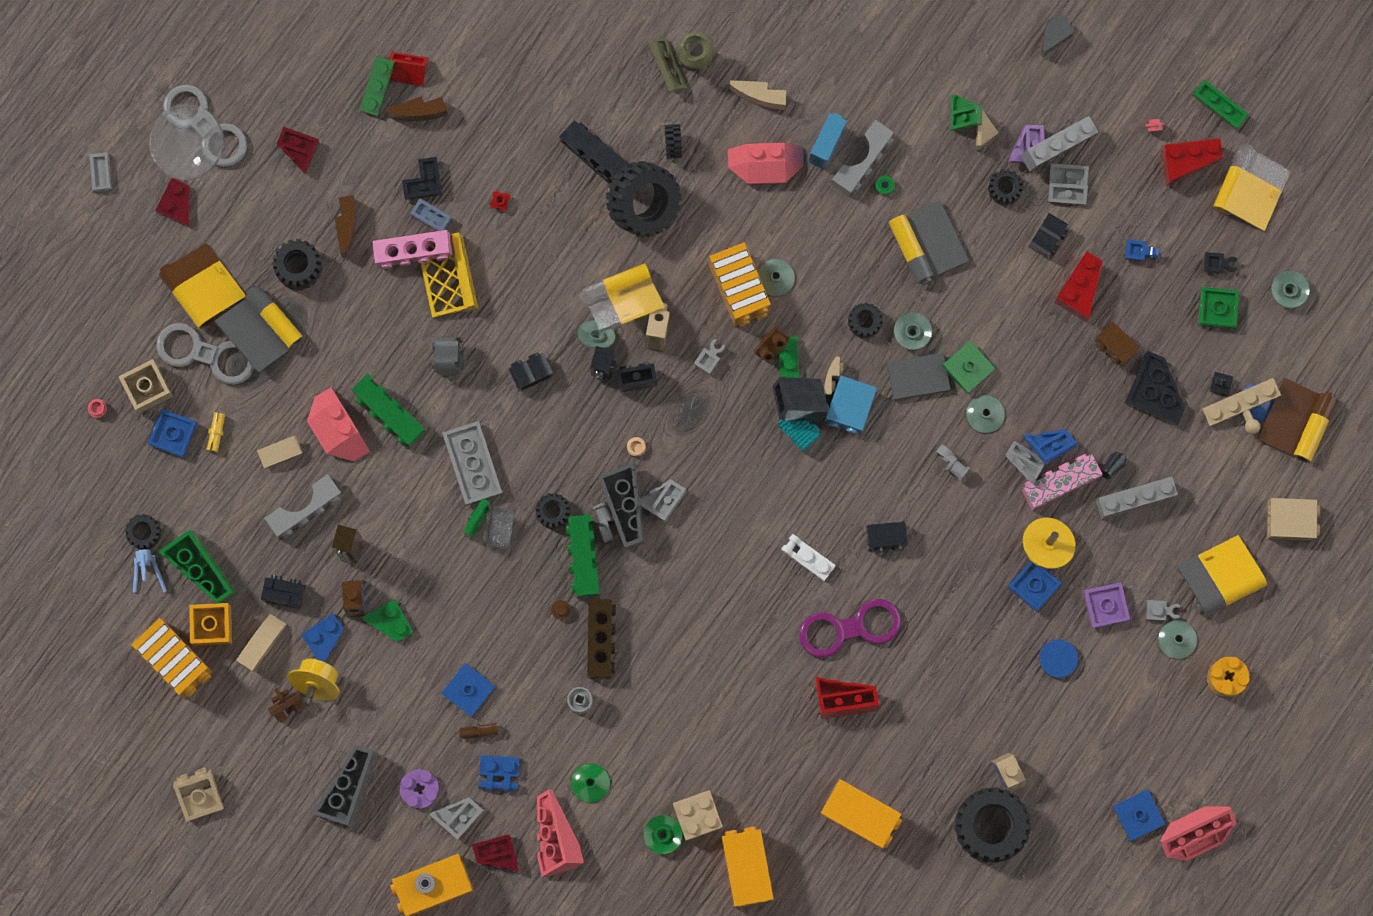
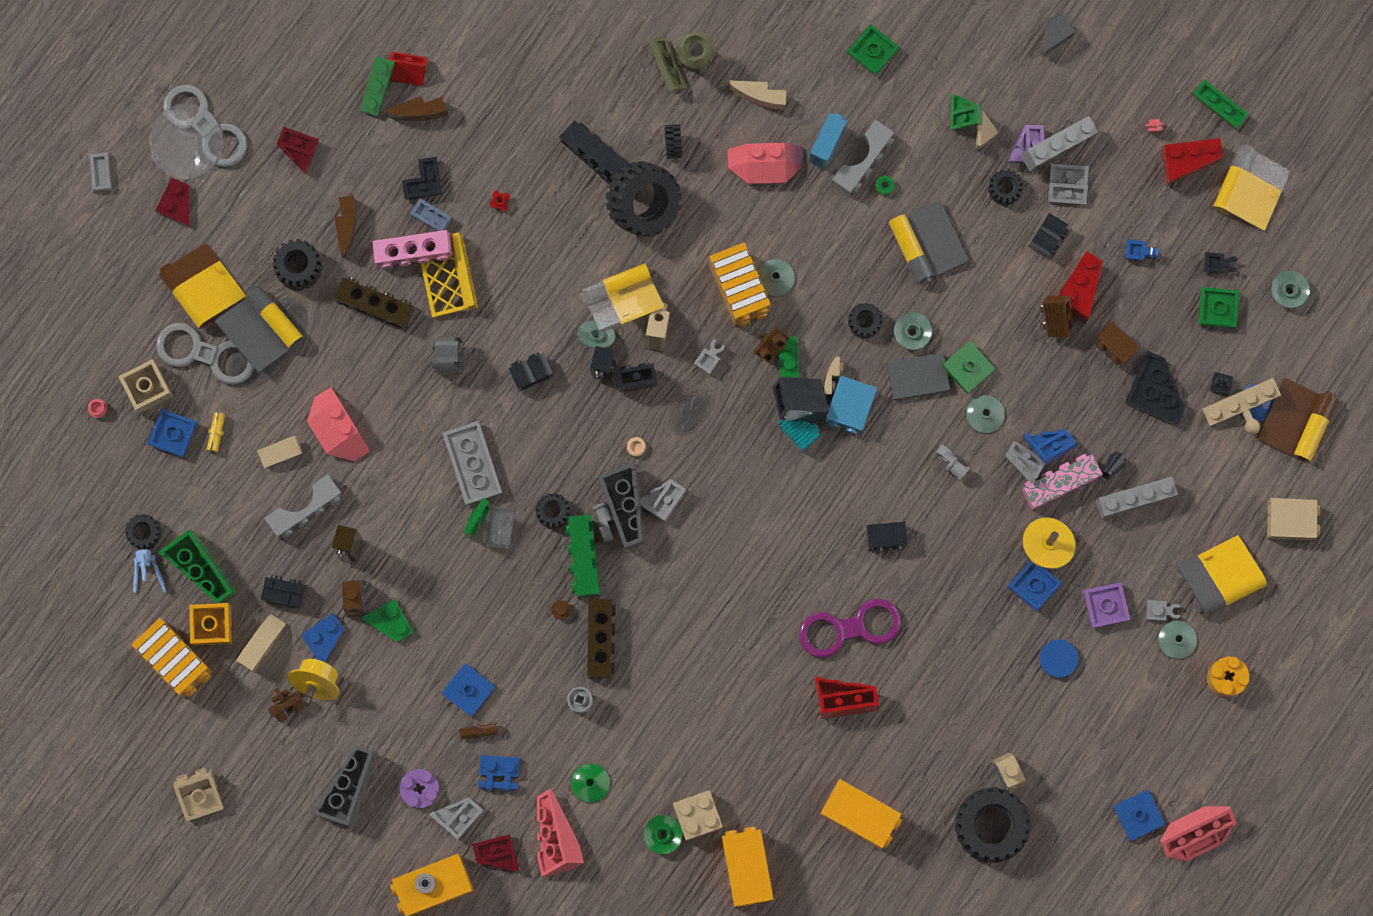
(388, 411): green wedge -> none
(399, 319): none -> dark brown brick
(808, 558): white plate -> none
(873, 50): none -> green plate
(1057, 316): none -> reddish brown brick

